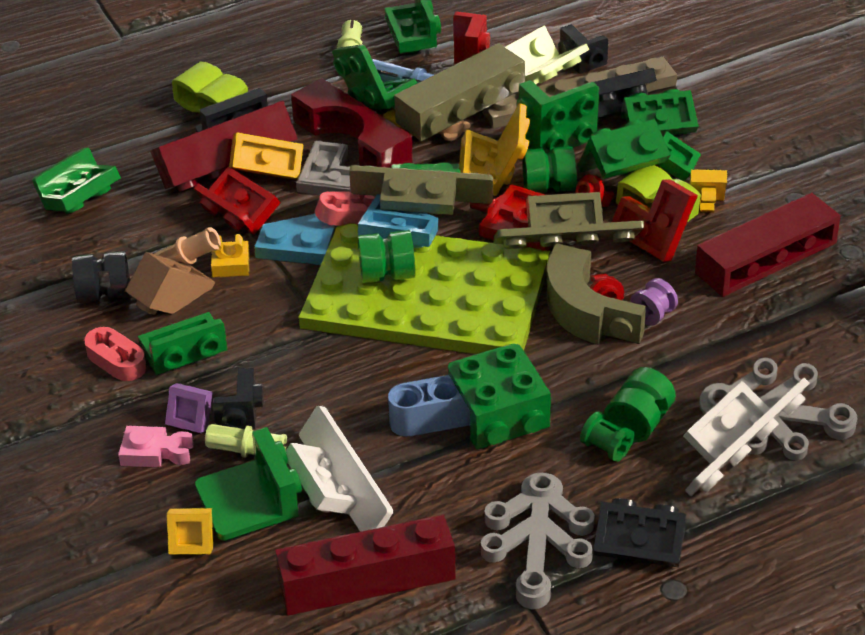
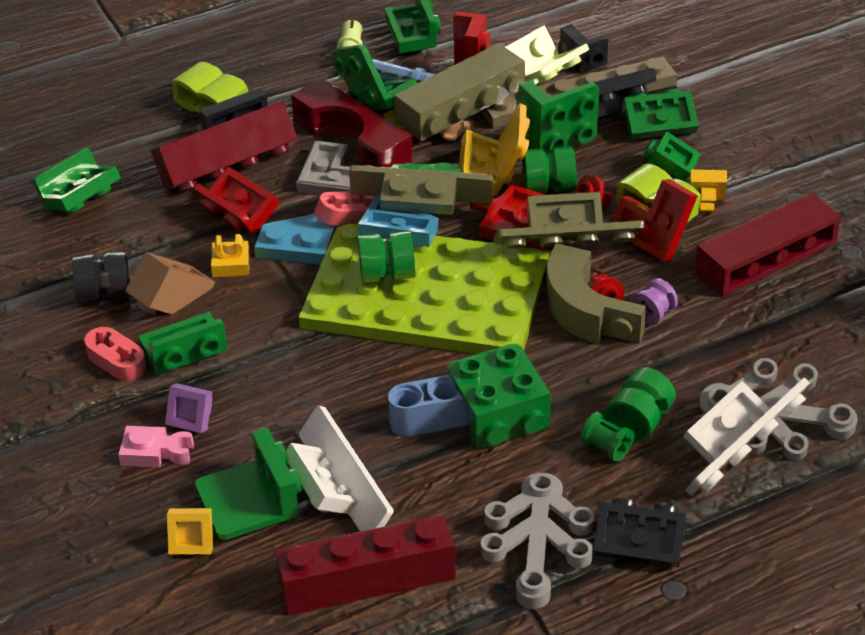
(189, 249): light nougat axle -> none
(234, 439): yellowish green axle -> none
(240, 409): black bracket -> none
(266, 156): yellow plate -> none
(624, 149): green bracket -> none

